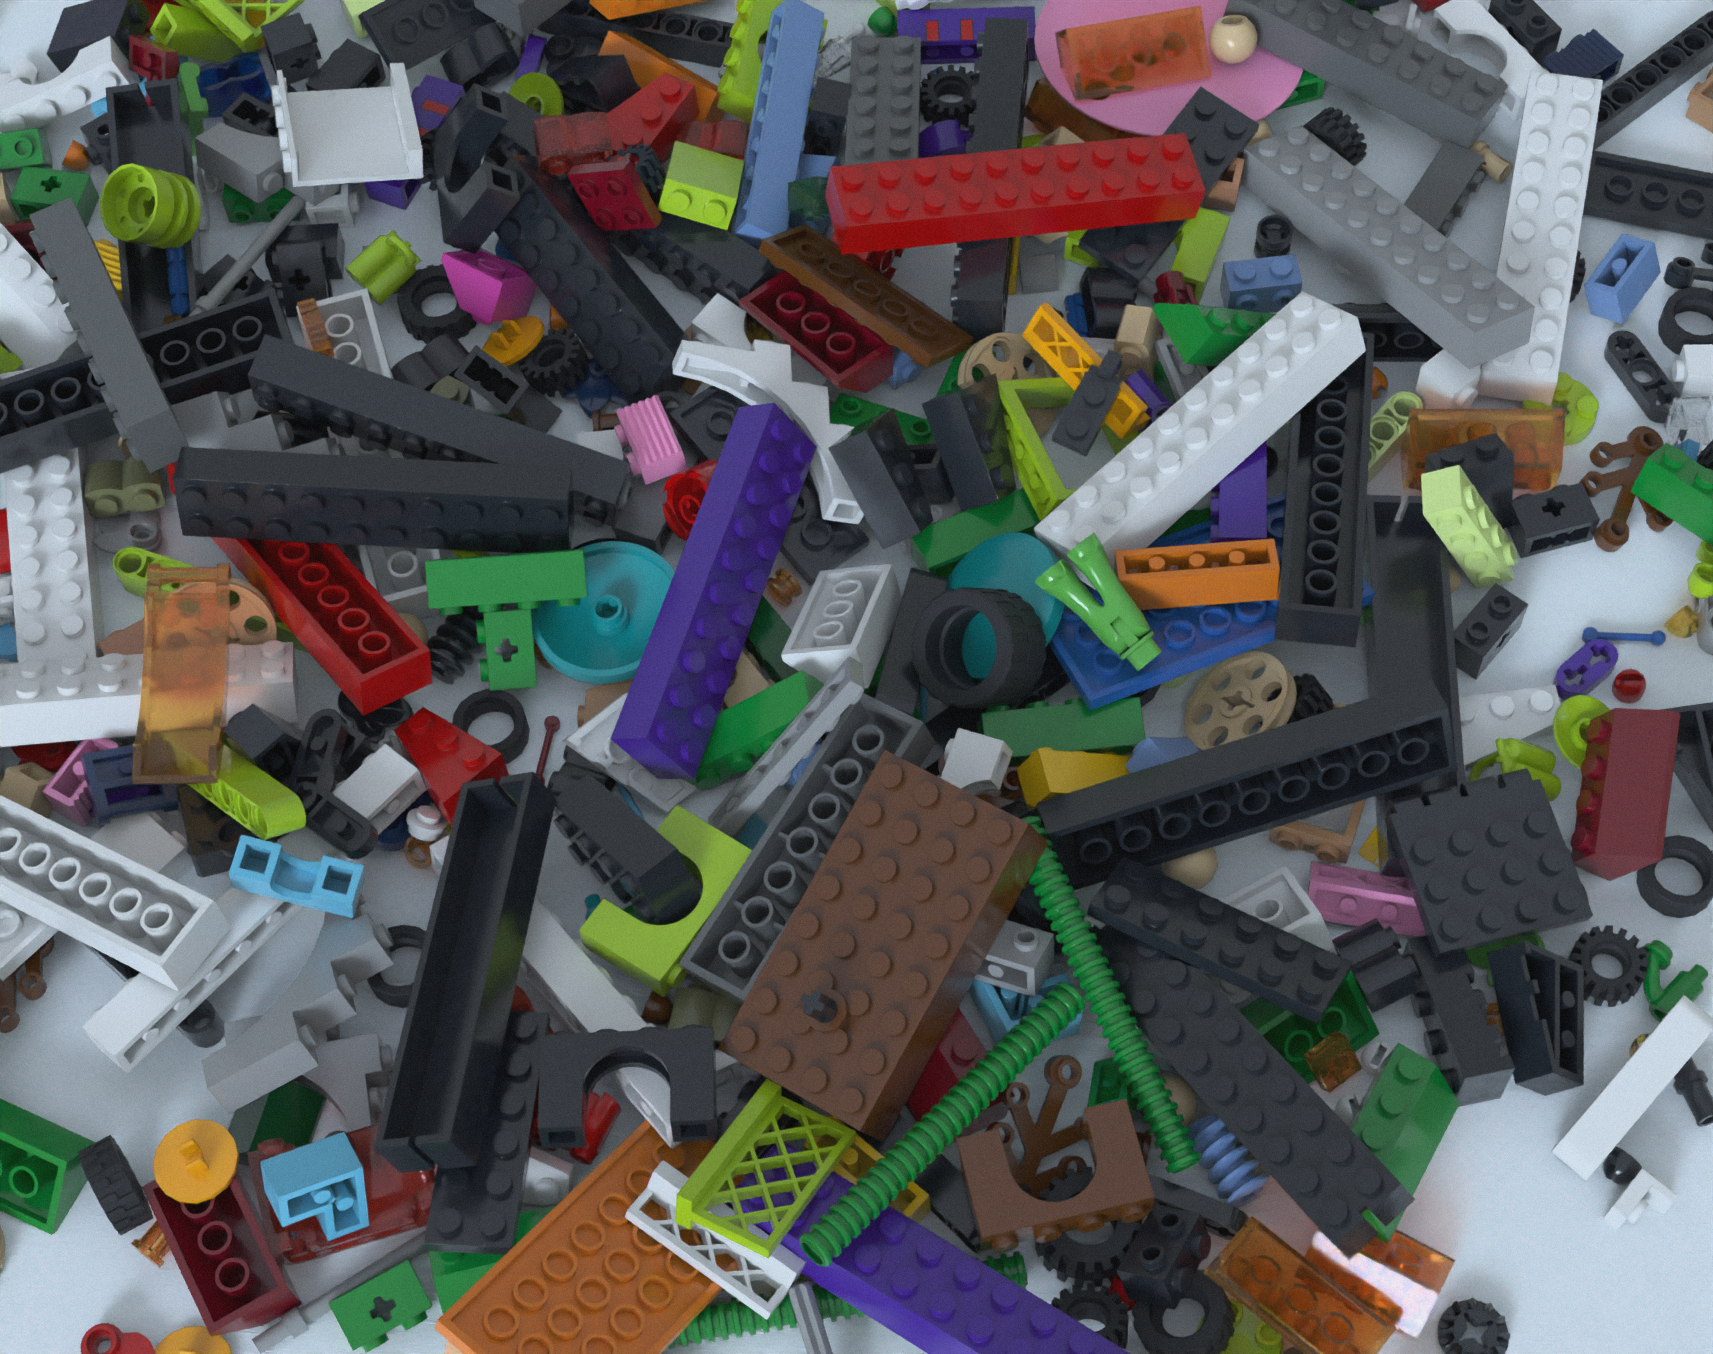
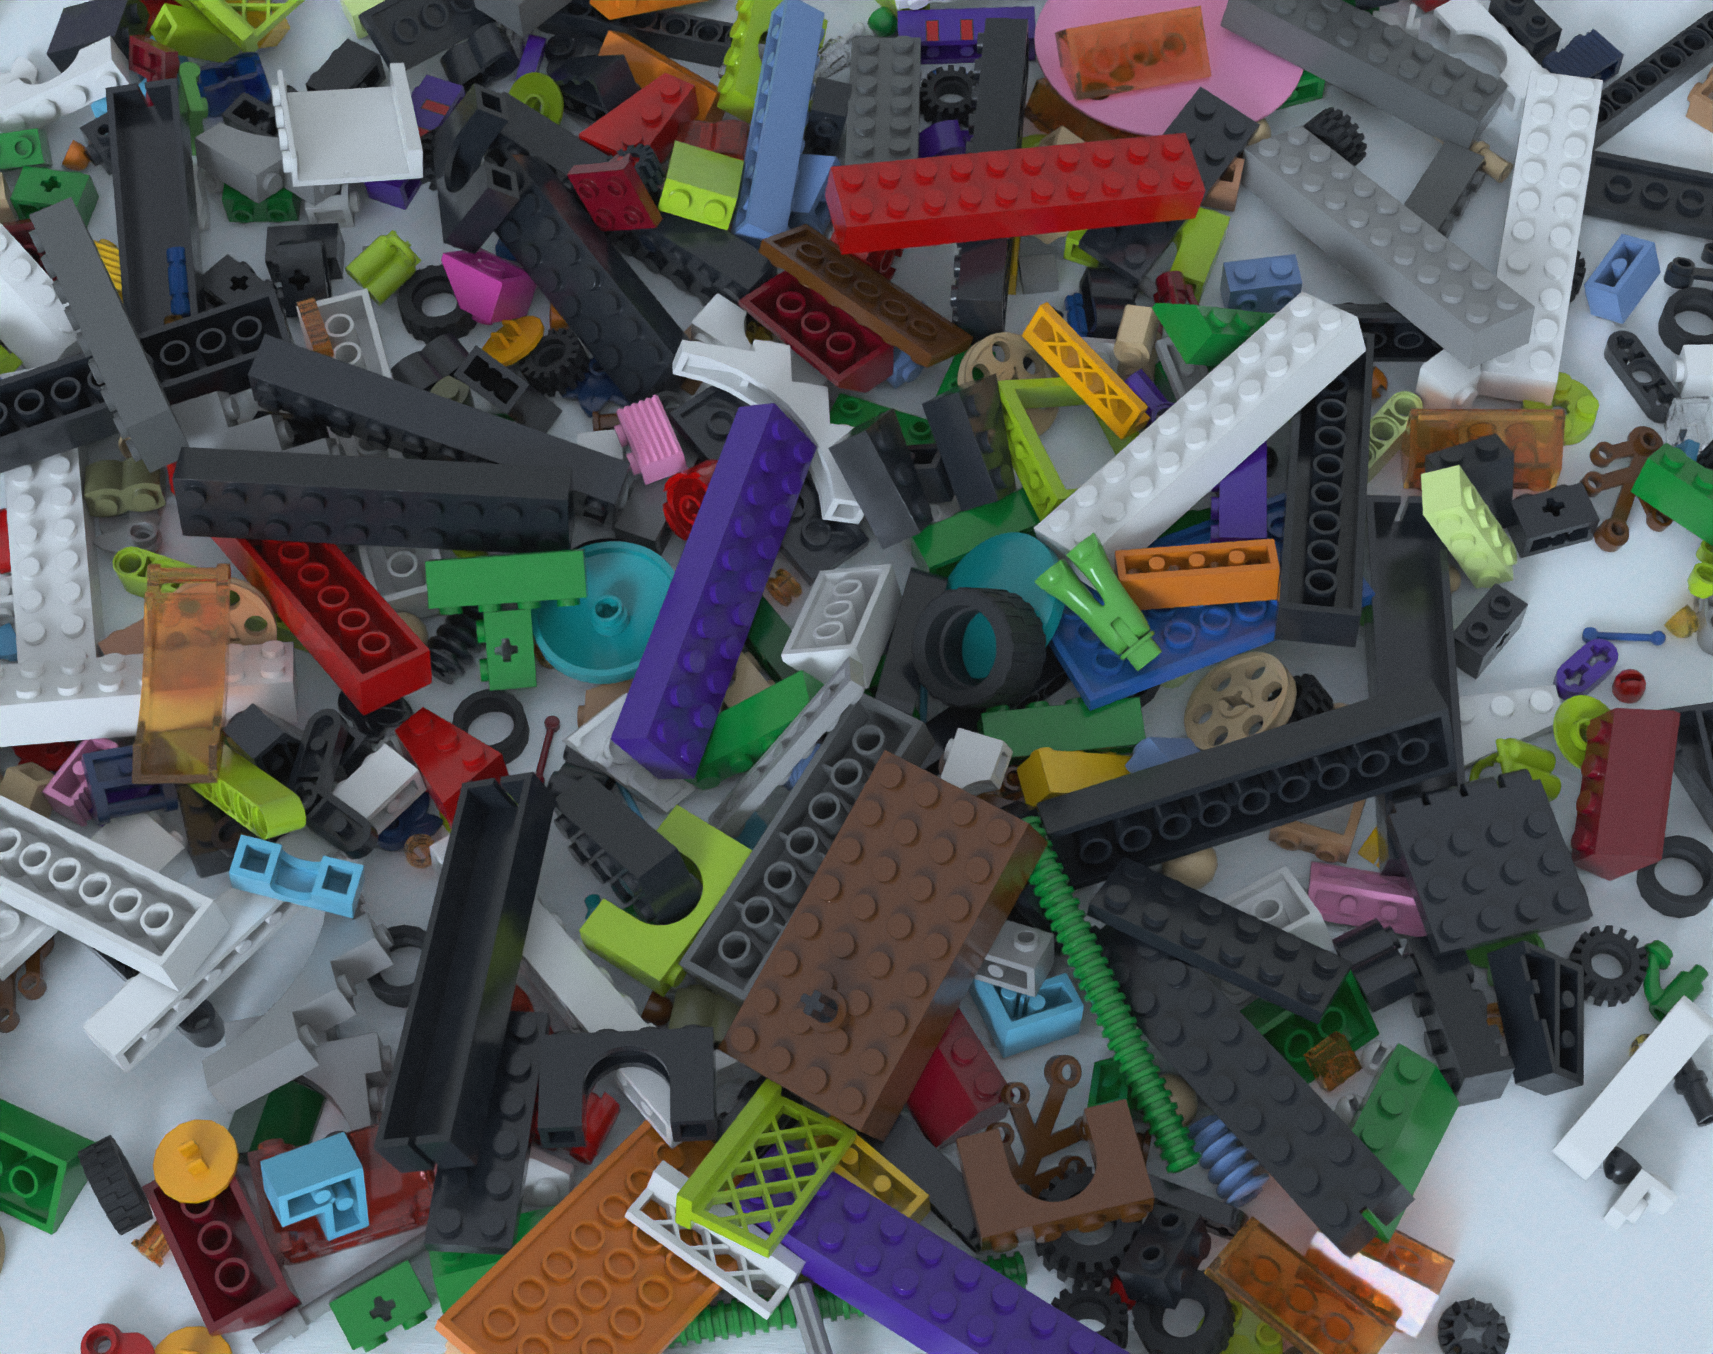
(150, 206): lime wheel -> none
(249, 257): light grey bar -> none
(291, 47): black brick -> none
(426, 823): white plate -> none
(571, 141): clear red brick -> none
(808, 198): clear green brick -> none
(941, 1124): green piece -> none
(1090, 405): black hinge -> none
(1233, 38): tan piece -> none
(1273, 237): black wheel -> none

